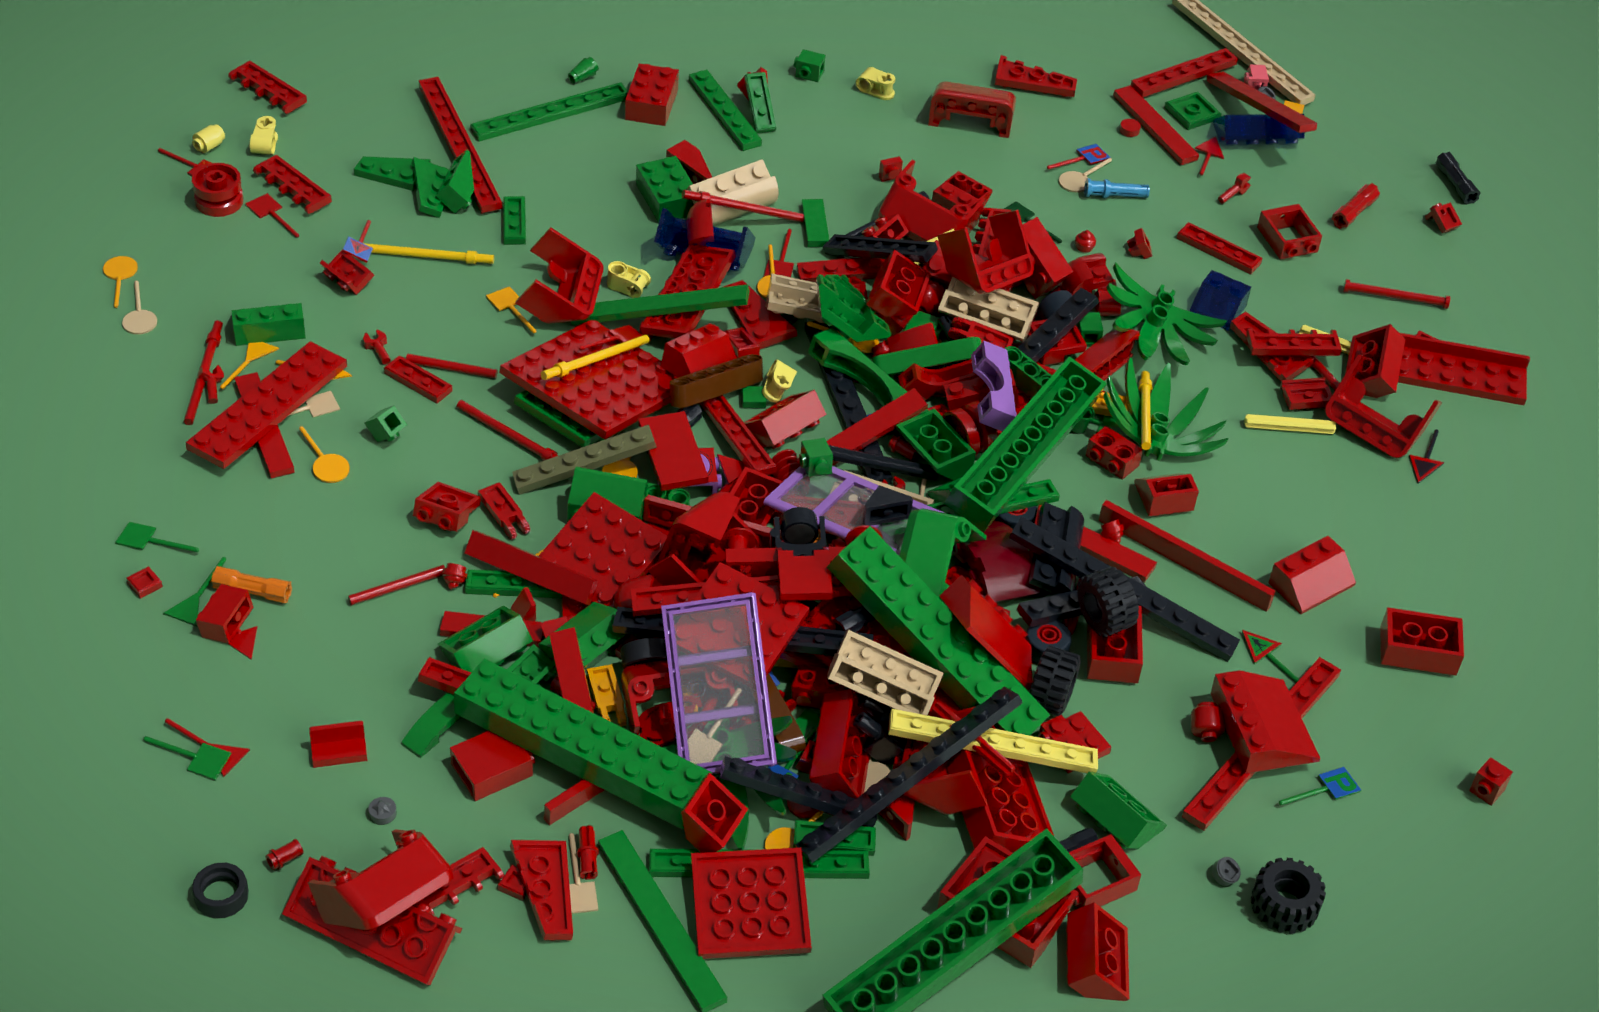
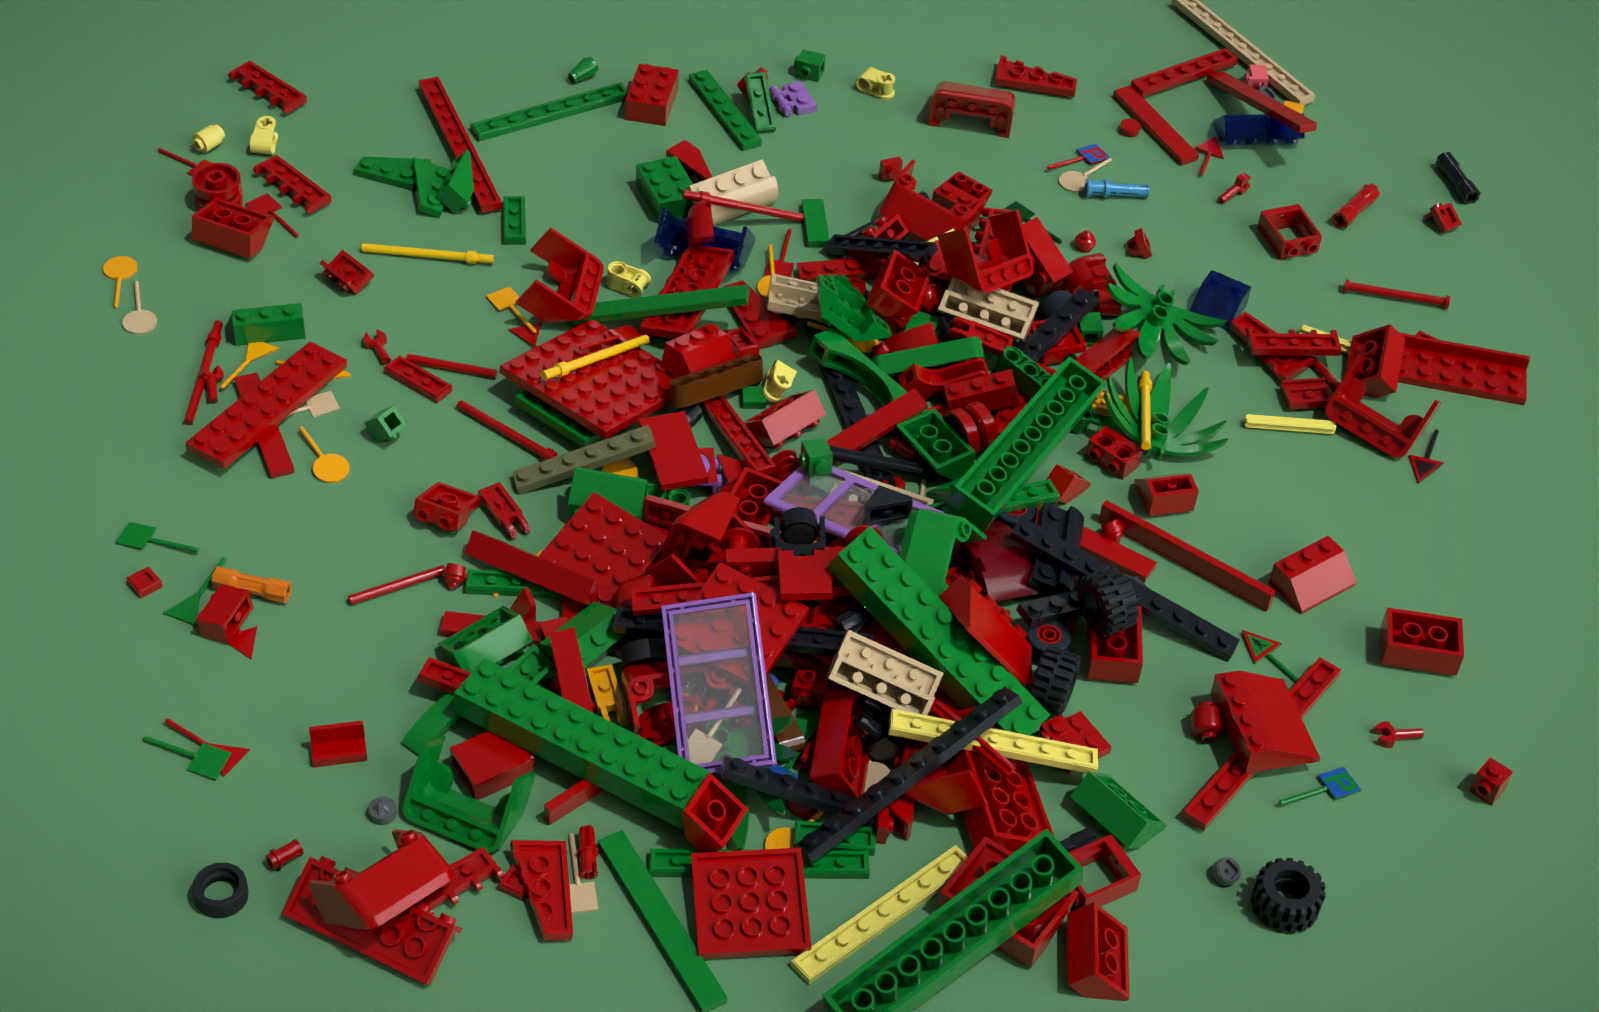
(231, 227): none -> red slope
(357, 248): piece -> none
(457, 816): none -> green windscreen
(525, 334): none -> red piece
(793, 98): none -> medium lavender plate
(878, 916): none -> light yellow tile
(883, 825): none -> red plate
(993, 367): medium lavender arch -> none
(1067, 483): none -> red slope
(1192, 110): green tile -> none
(1219, 248): red tile -> none
(1394, 734): none -> red bar

